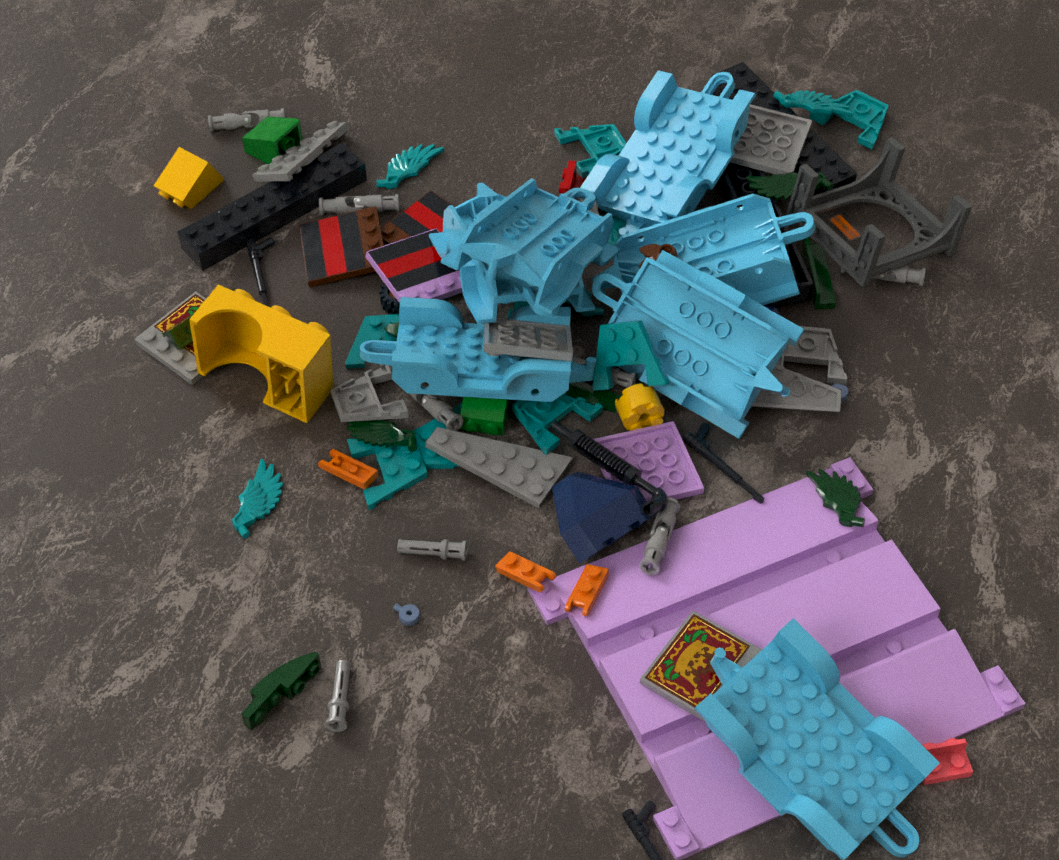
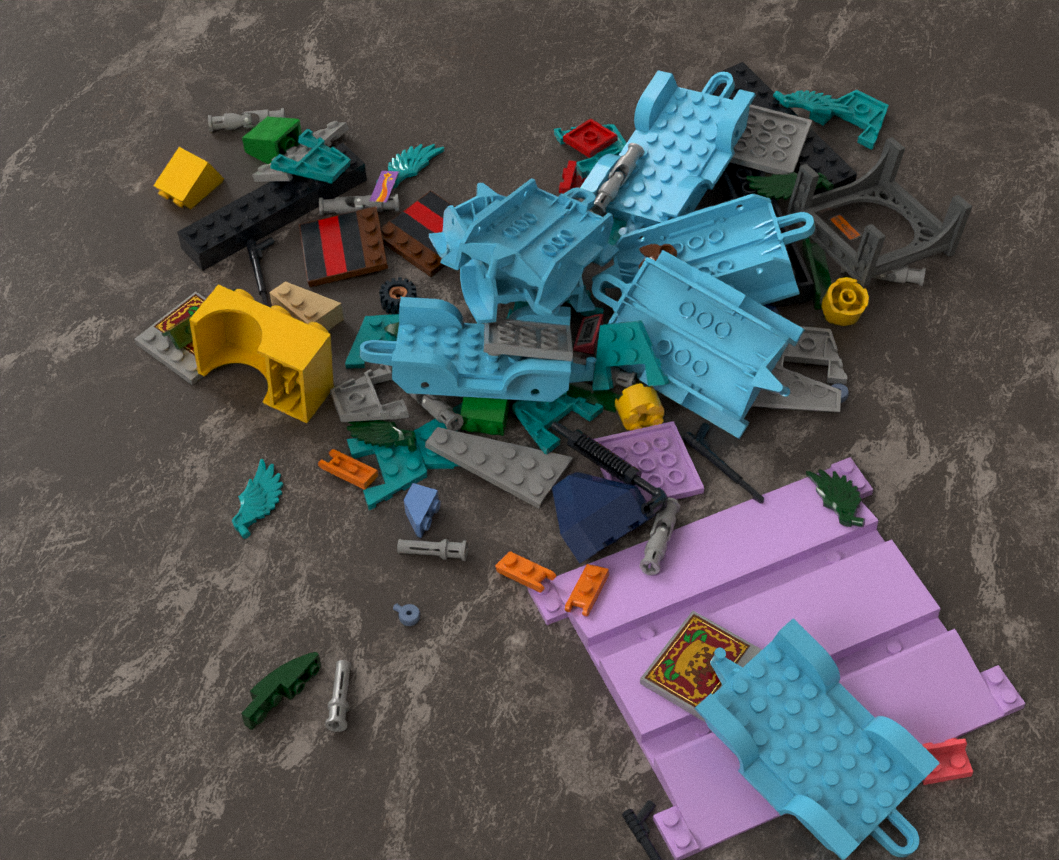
(307, 305): none -> tan wedge
(318, 164): none -> teal wing
(384, 186): none -> medium lavender sticker
(414, 269): plate -> none
(420, 506): none -> medium blue slope
(588, 334): none -> slope
(590, 138): none -> red tile
(610, 189): none -> light grey piece
(844, 302): none -> yellow brick

